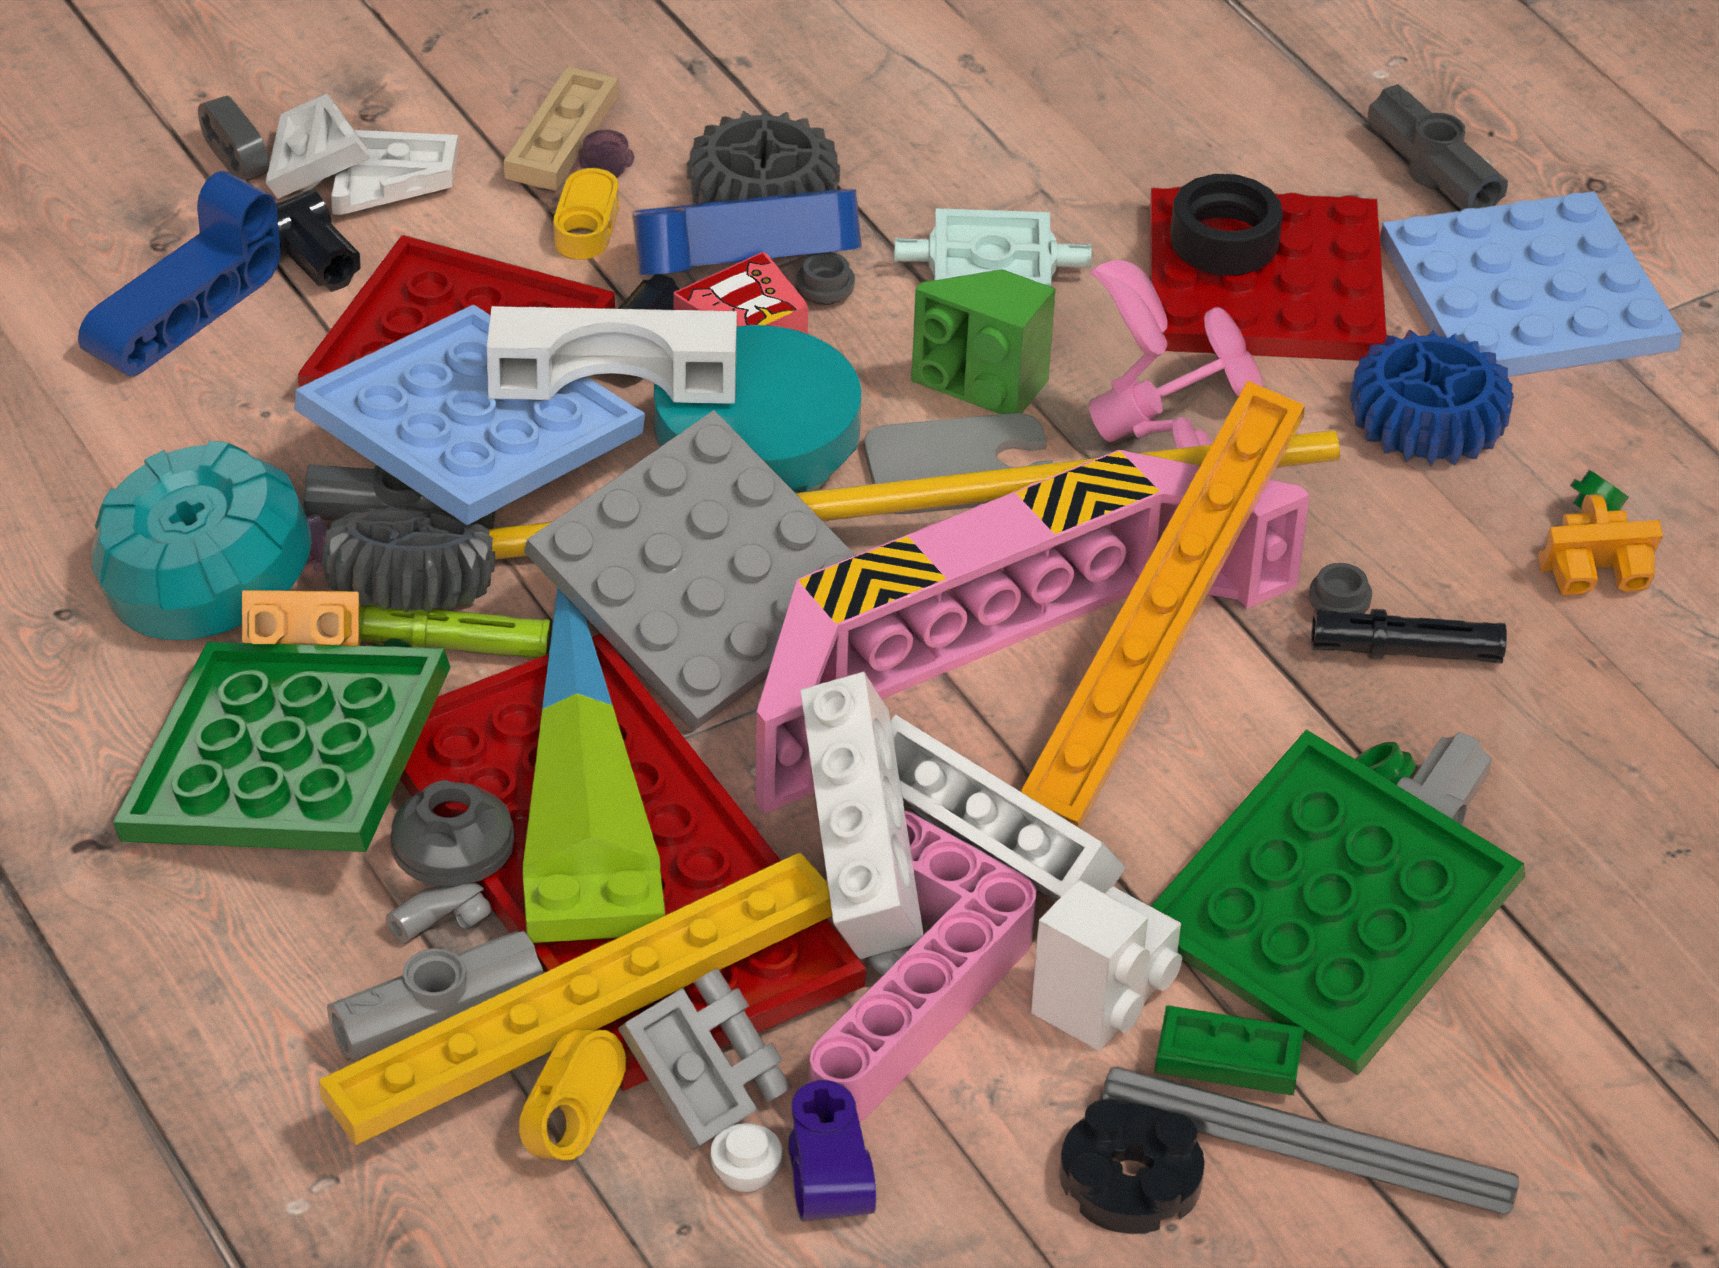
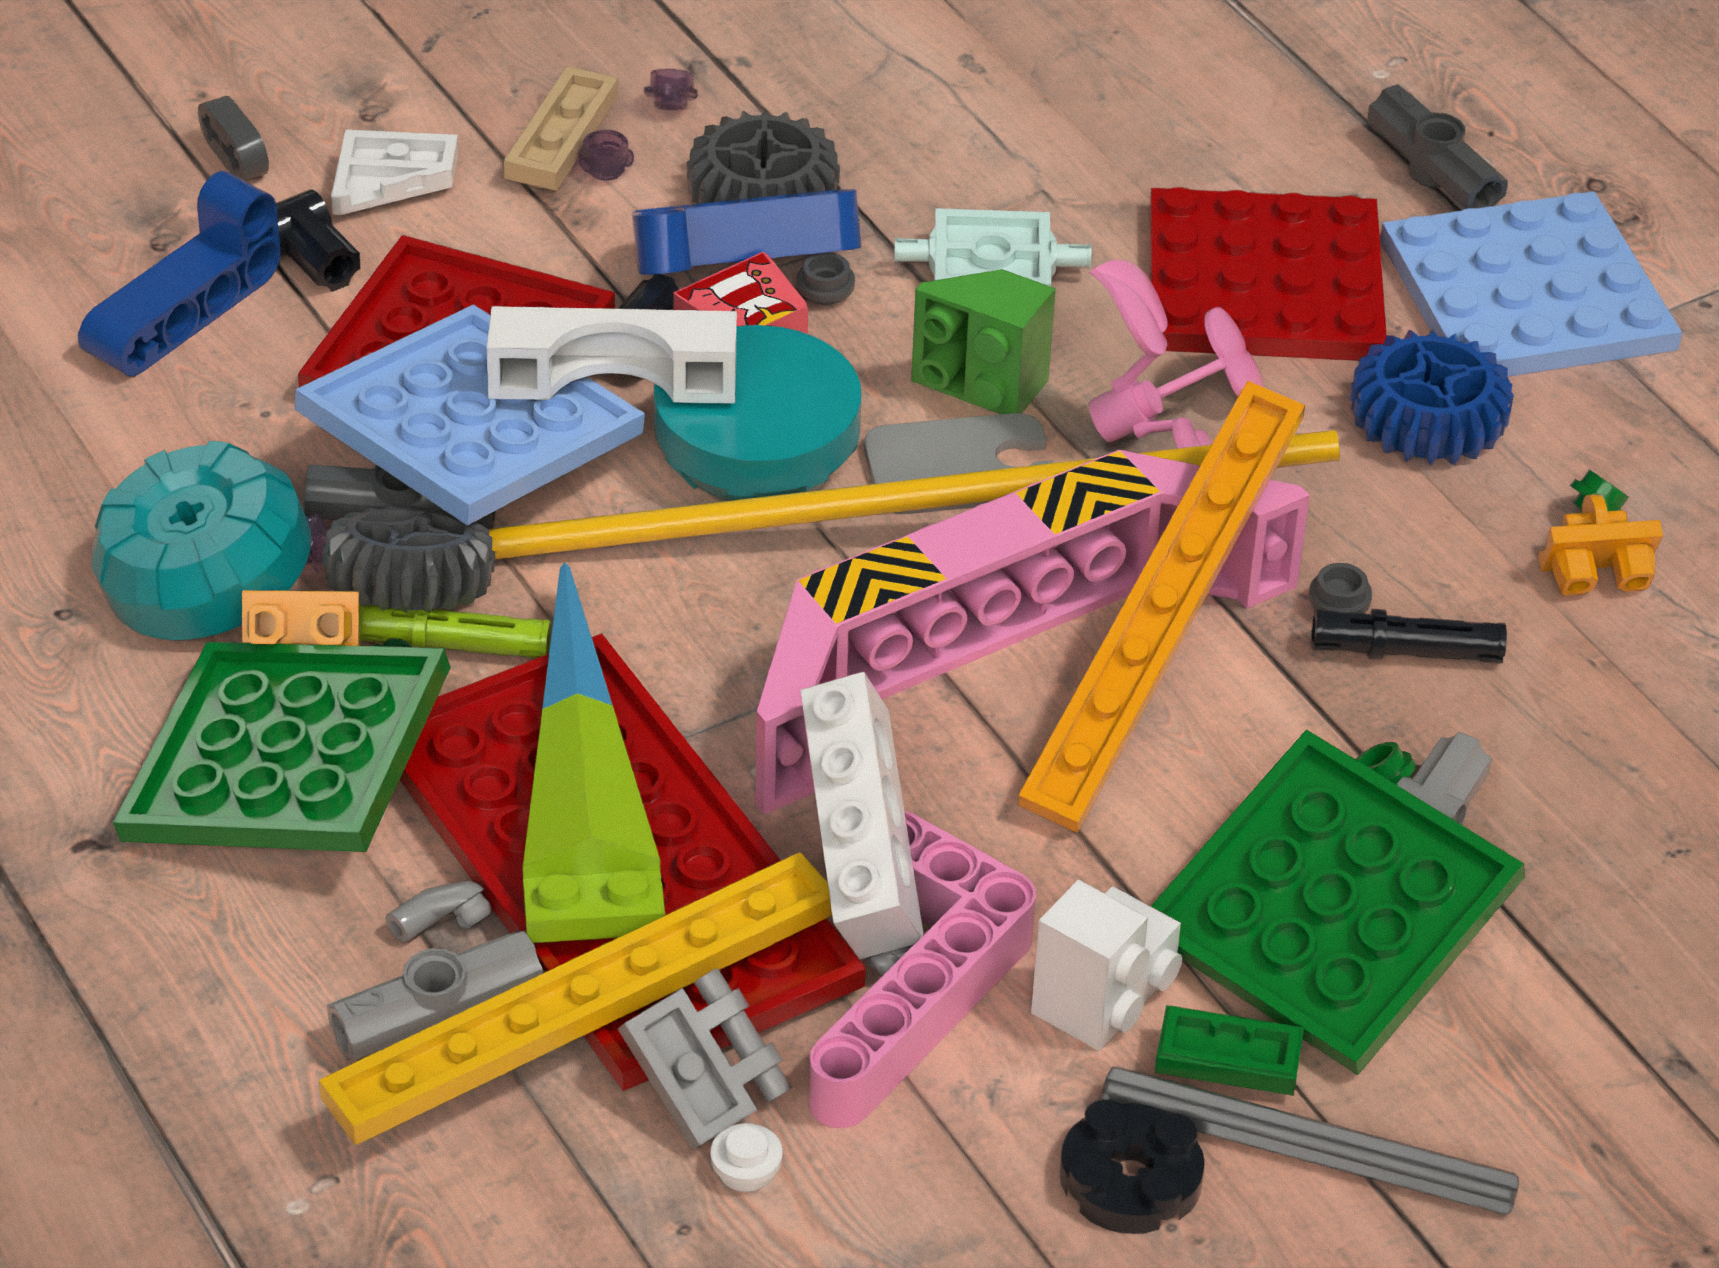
(311, 146): white wing -> none
(453, 848): dark grey piece -> none
(581, 1081): yellow piece -> none
(586, 203): yellow piece -> none
(671, 88): none -> plate
(689, 565): light grey plate -> none
(829, 1154): dark purple piece -> none
(997, 817): white brick -> none
(1220, 250): black tyre -> none

